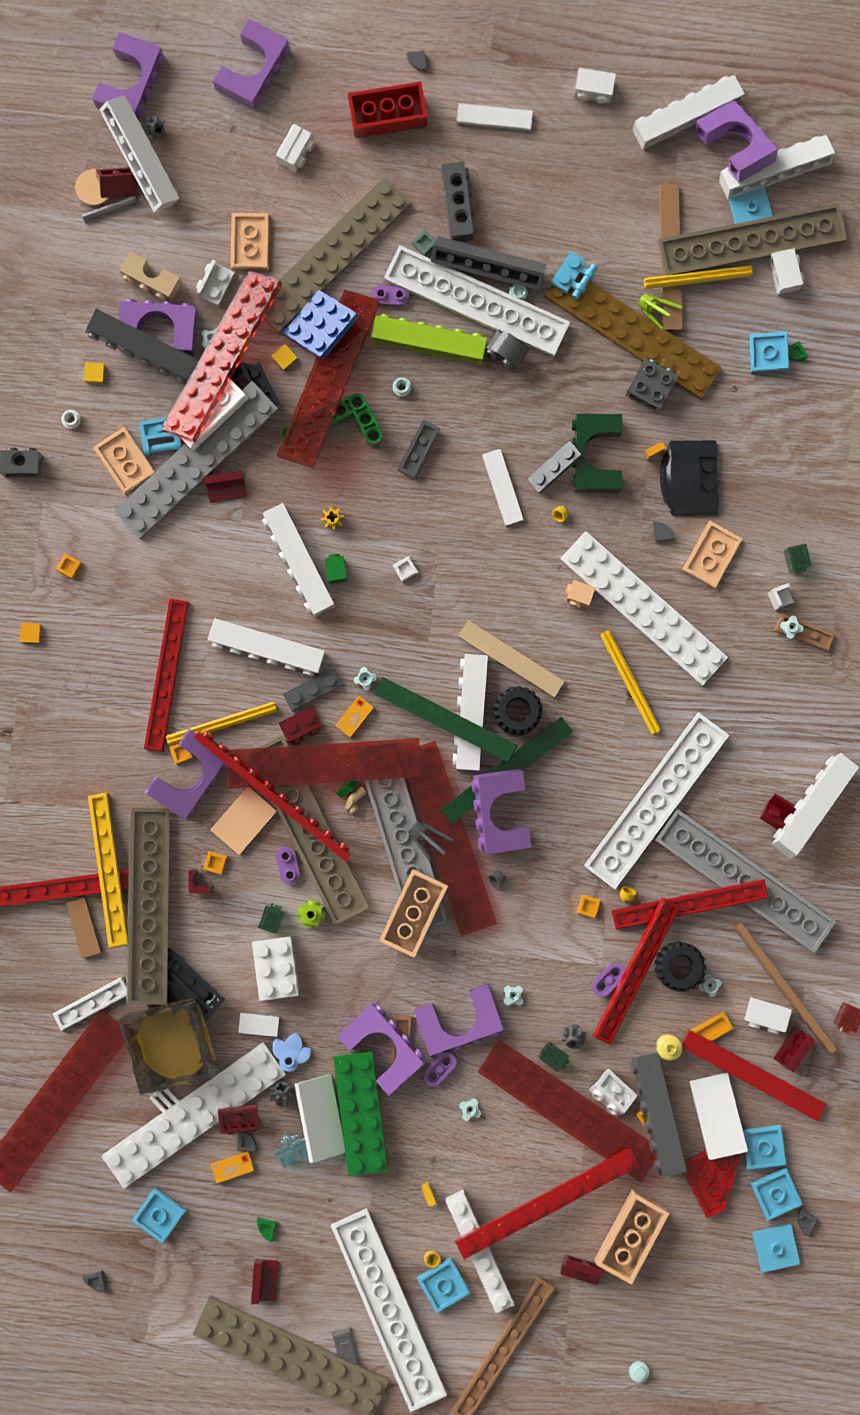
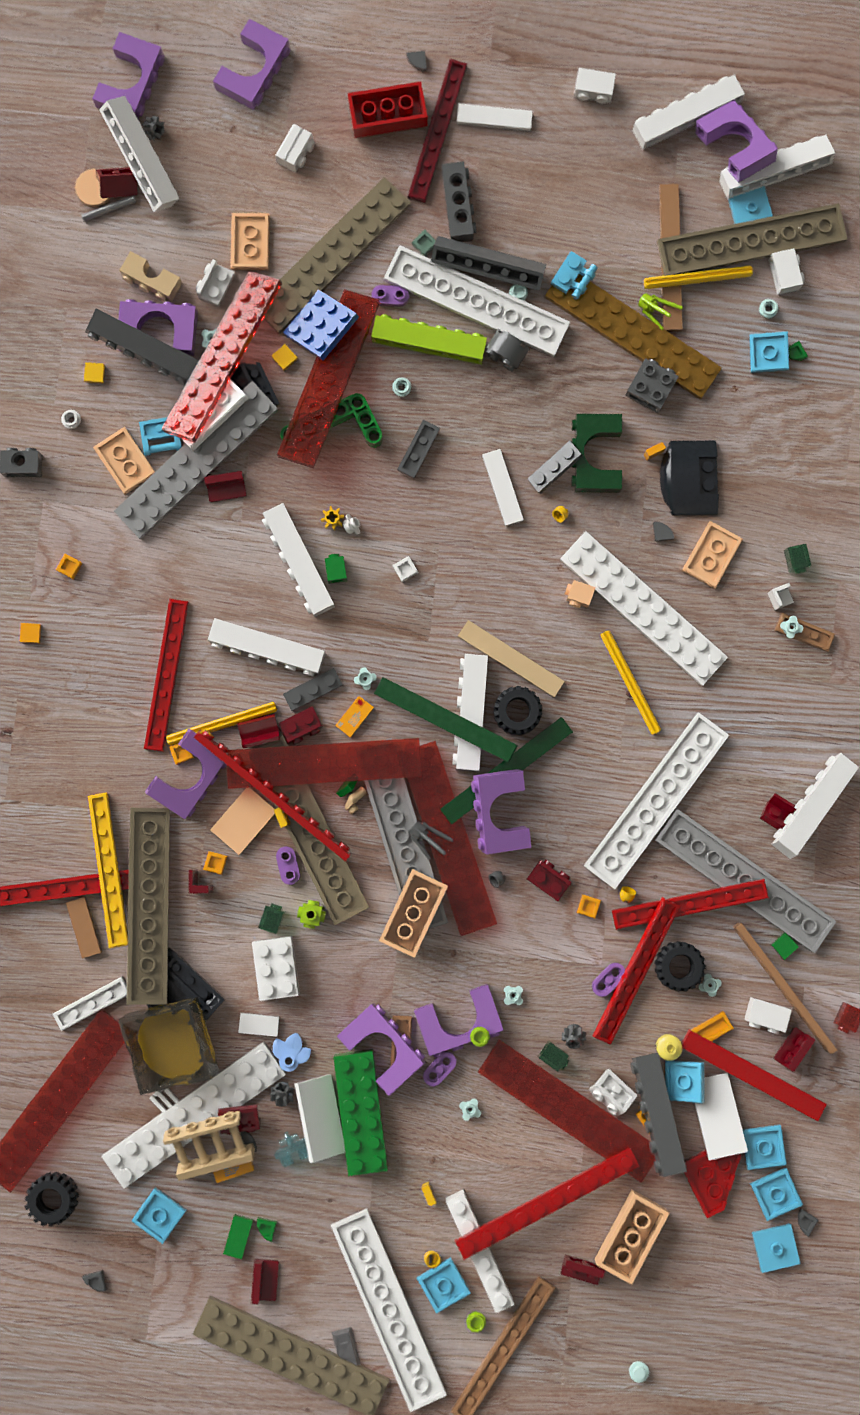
(40, 1210): none -> black tyre
(214, 1162): none -> tan fence
(238, 1236): none -> green tile
(258, 731): none -> dark red panel
(282, 817): none -> yellow tile
(351, 524): none -> white plate
(437, 131): none -> dark red tile
(476, 1321): none -> lime plate
(480, 1036): none -> lime plate
(549, 880): none -> dark red bracket
(685, 1081): none -> medium azure plate
(768, 303): none -> light aqua plate
(784, 946): none -> green tile

